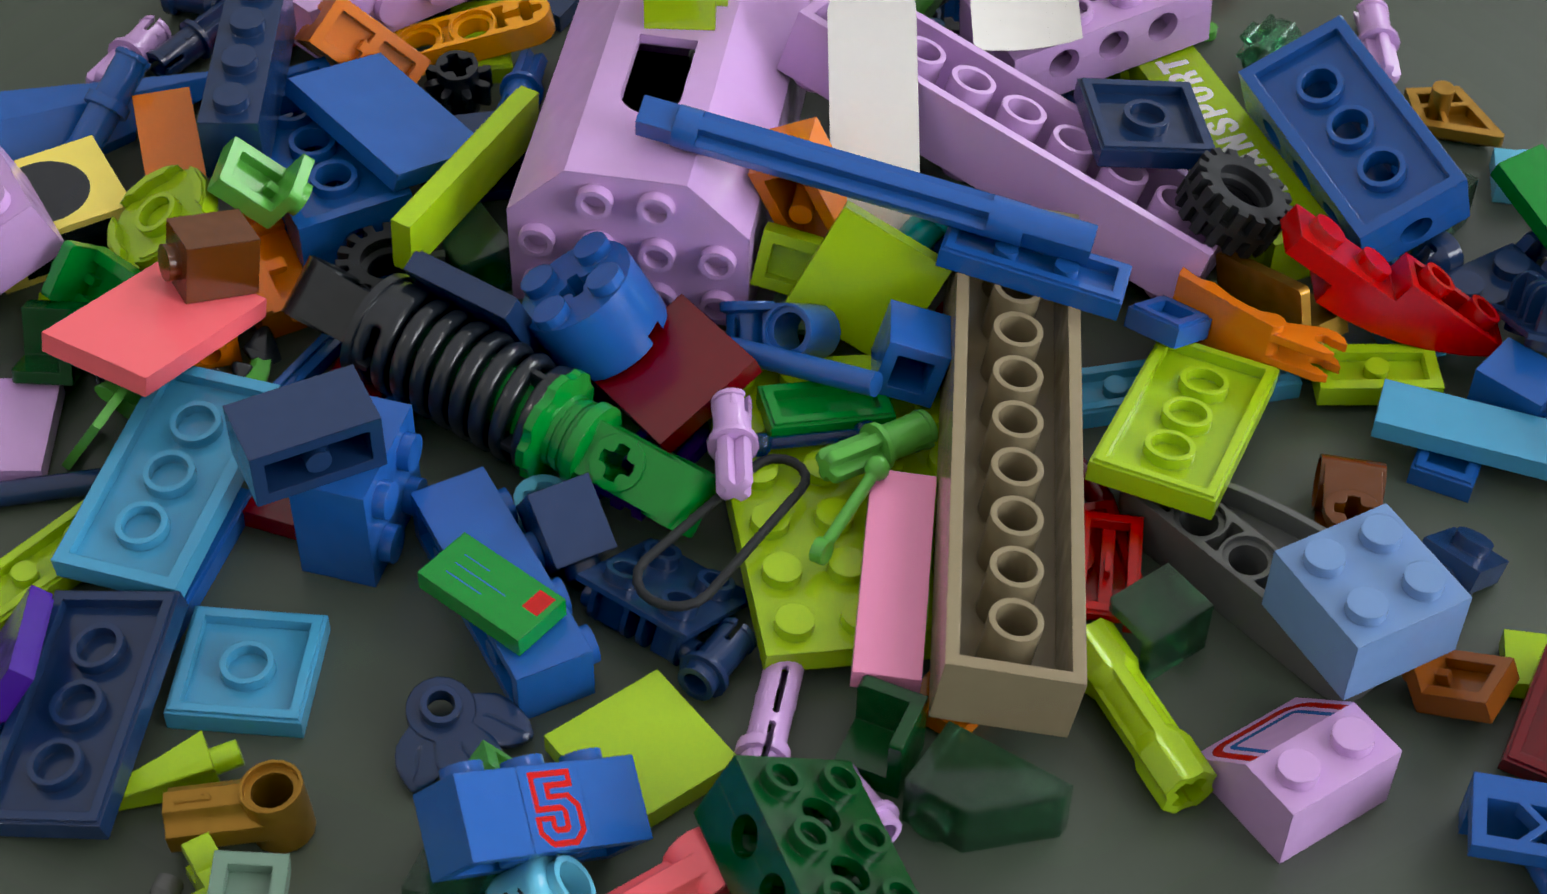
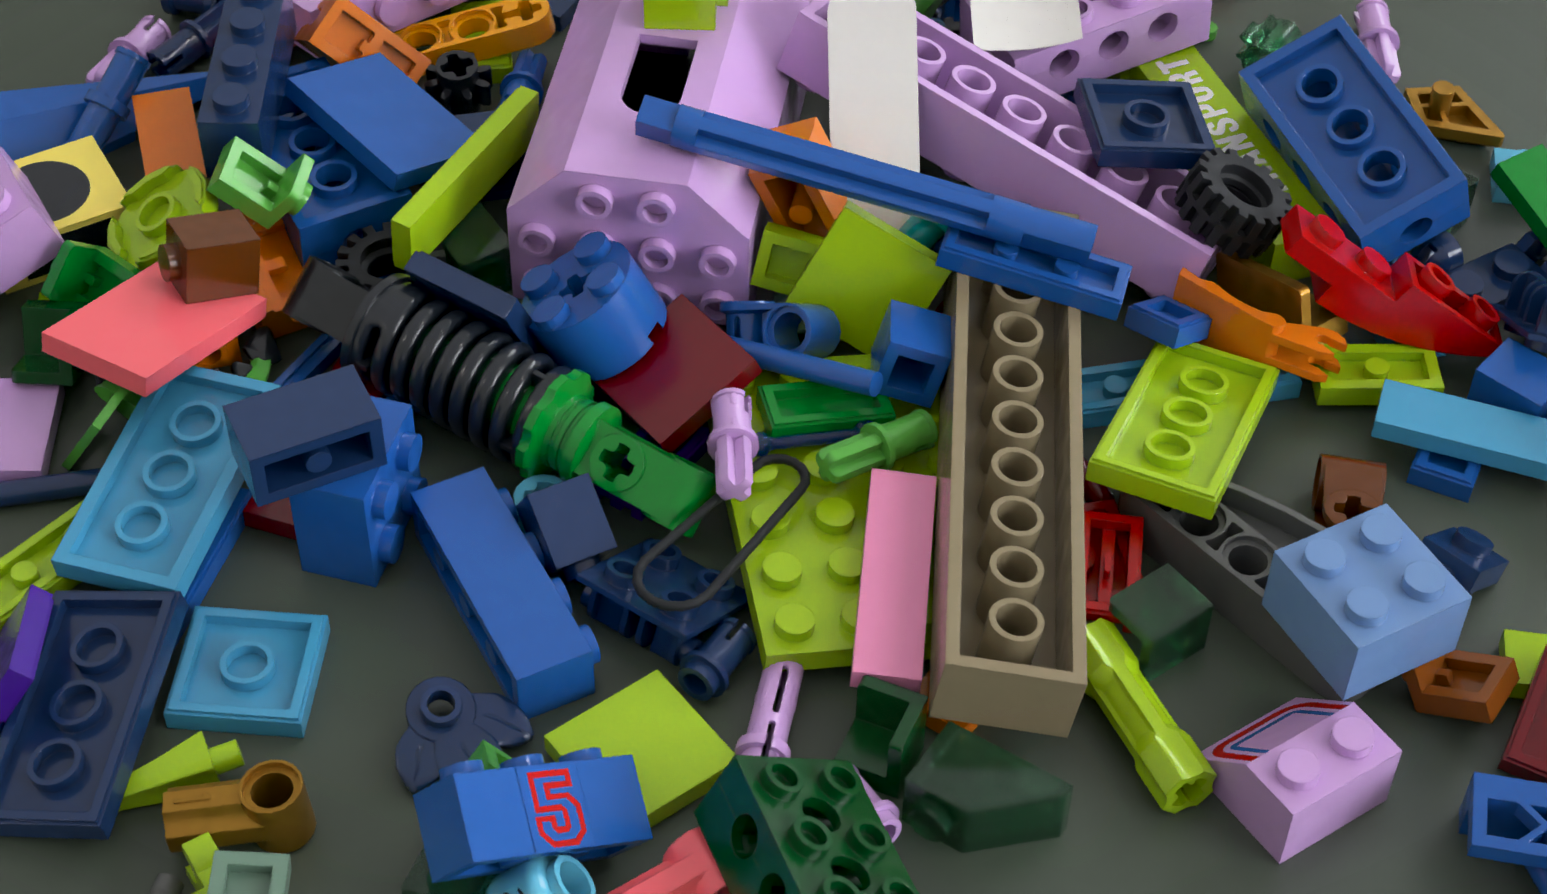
(492, 593): green tile -> none
(822, 548): bright green hinge -> none

